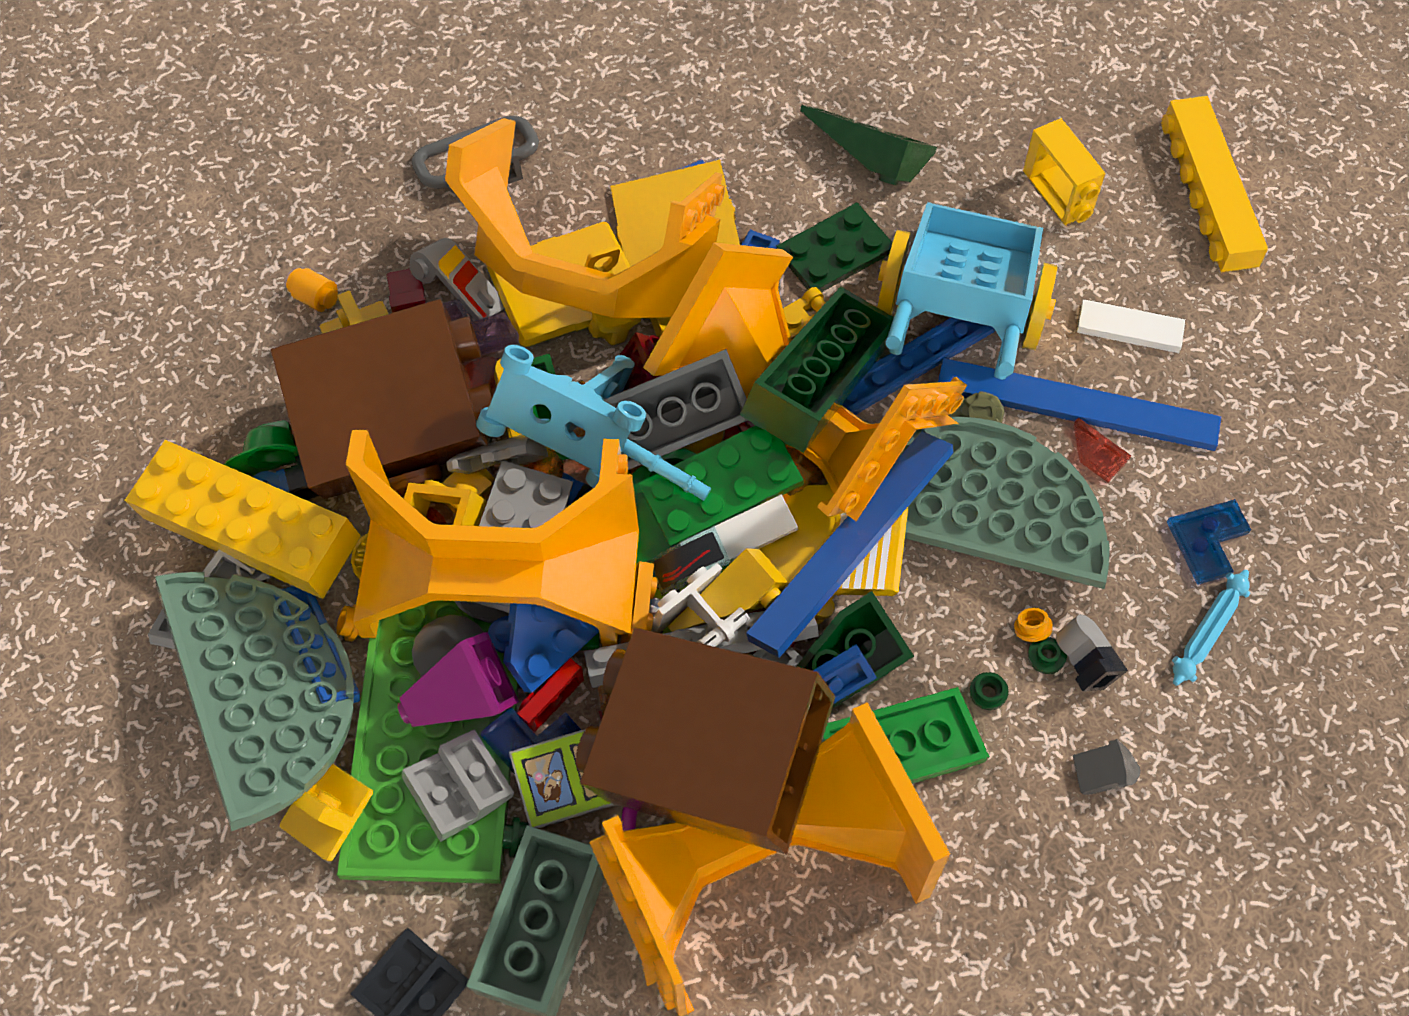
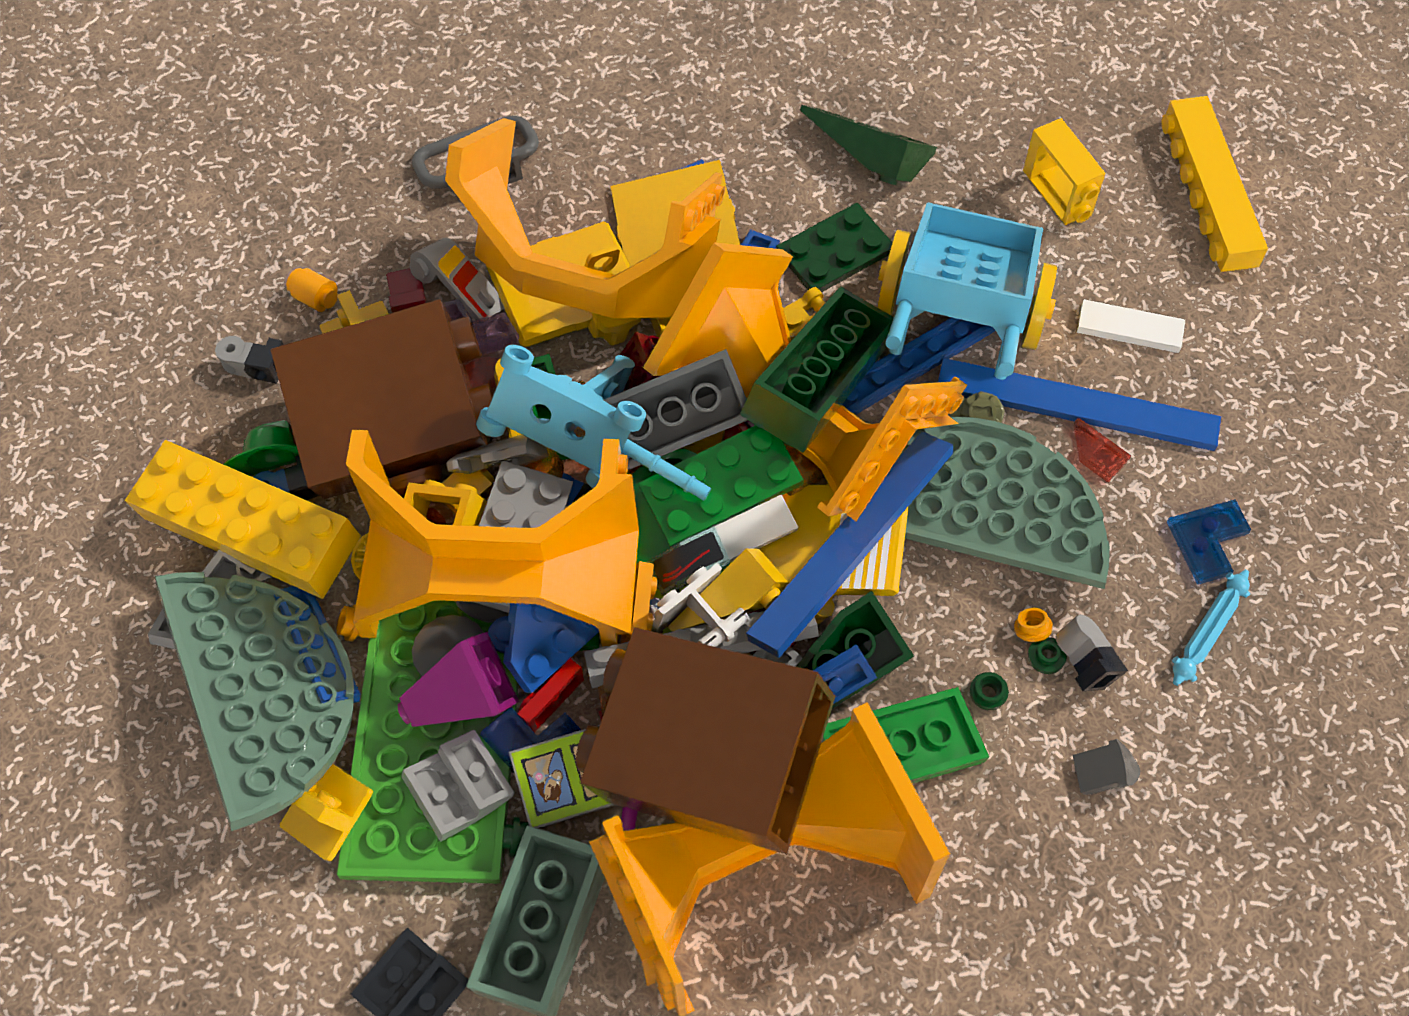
(248, 358): none -> leg

